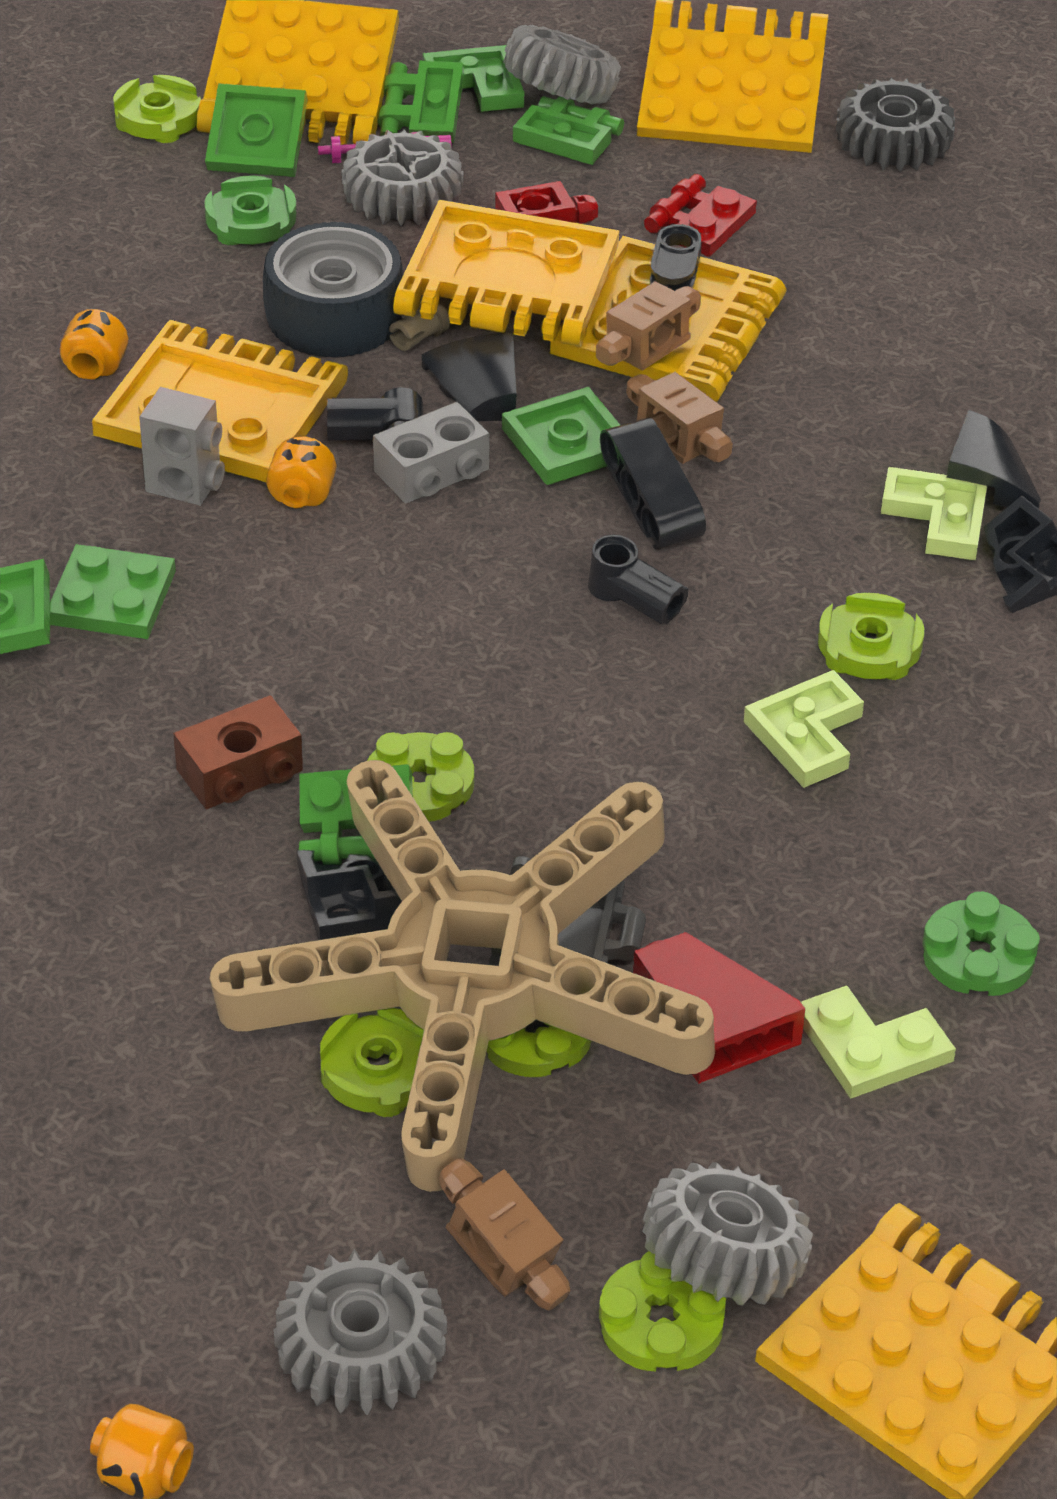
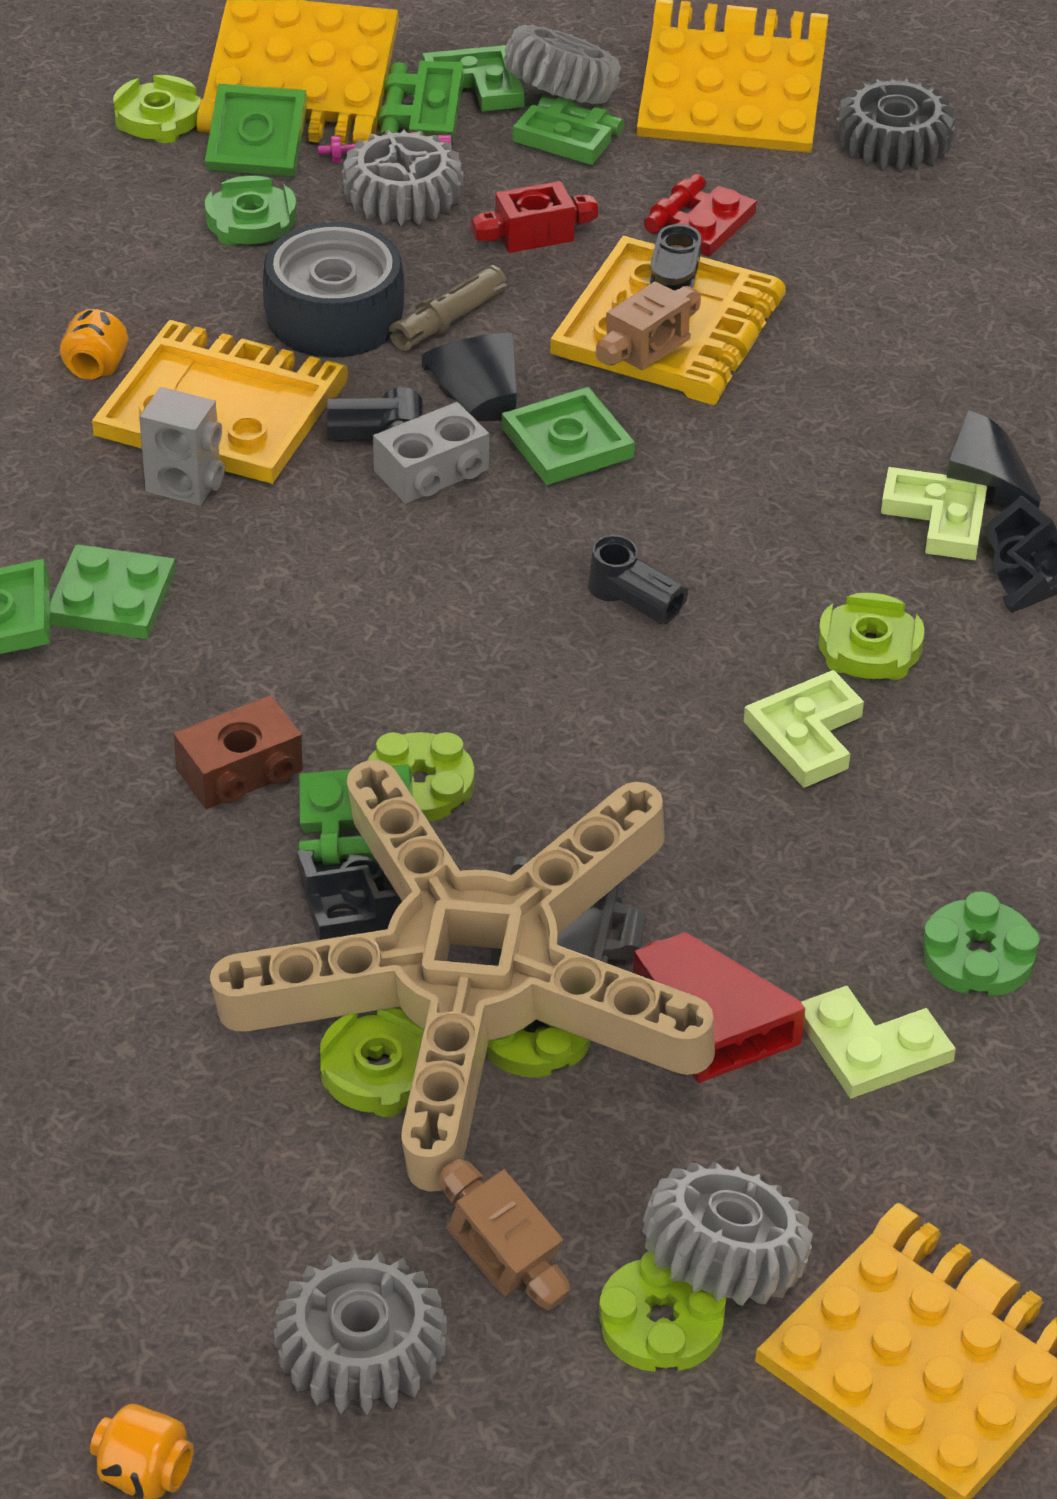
(303, 470): light orange head -> none
(507, 264): yellow hinge -> none
(652, 482): black beam -> none
(684, 416): medium nougat piece -> none

